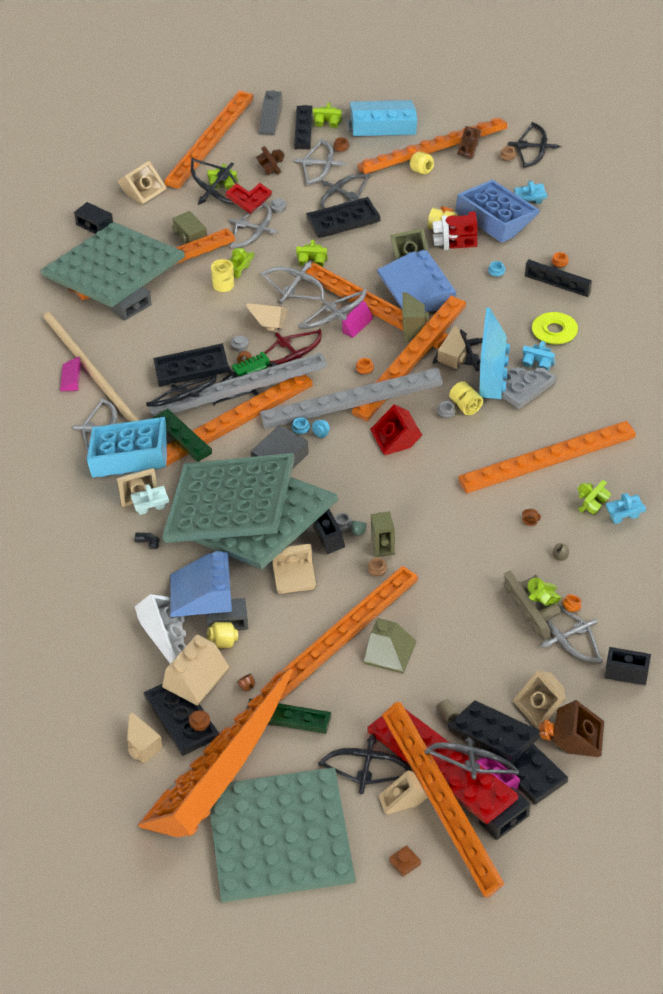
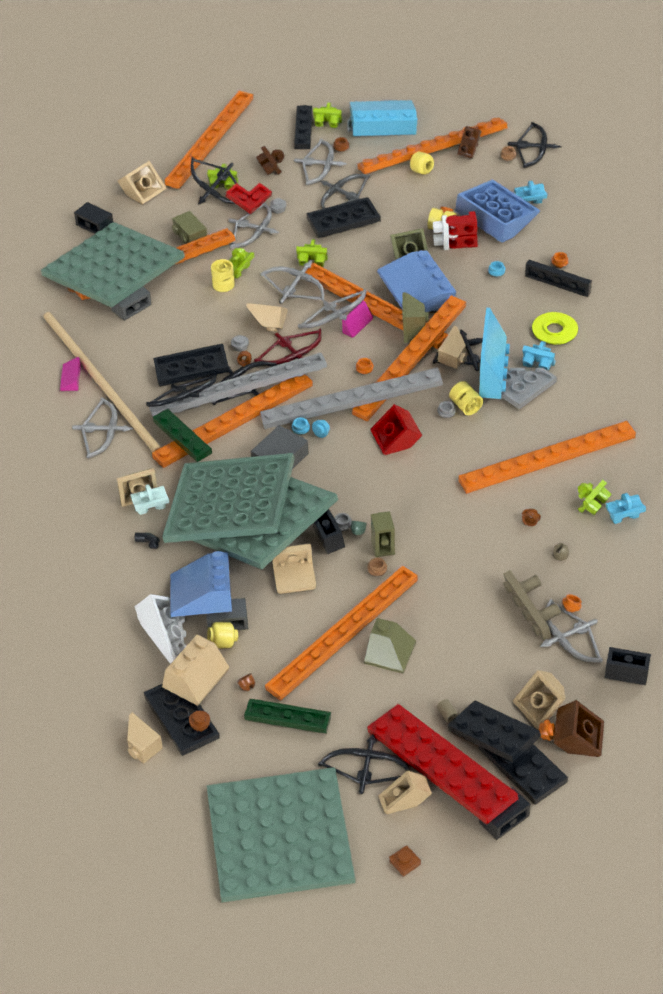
(127, 447): medium azure slope -> none
(197, 790): orange wedge -> none
(253, 366): green piece -> none
(270, 112): dark grey slope -> none
(443, 800): orange plate -> none
(471, 765): dark grey piece -> none
(509, 779): dark pink slope -> none
(543, 592): lime hips -> none

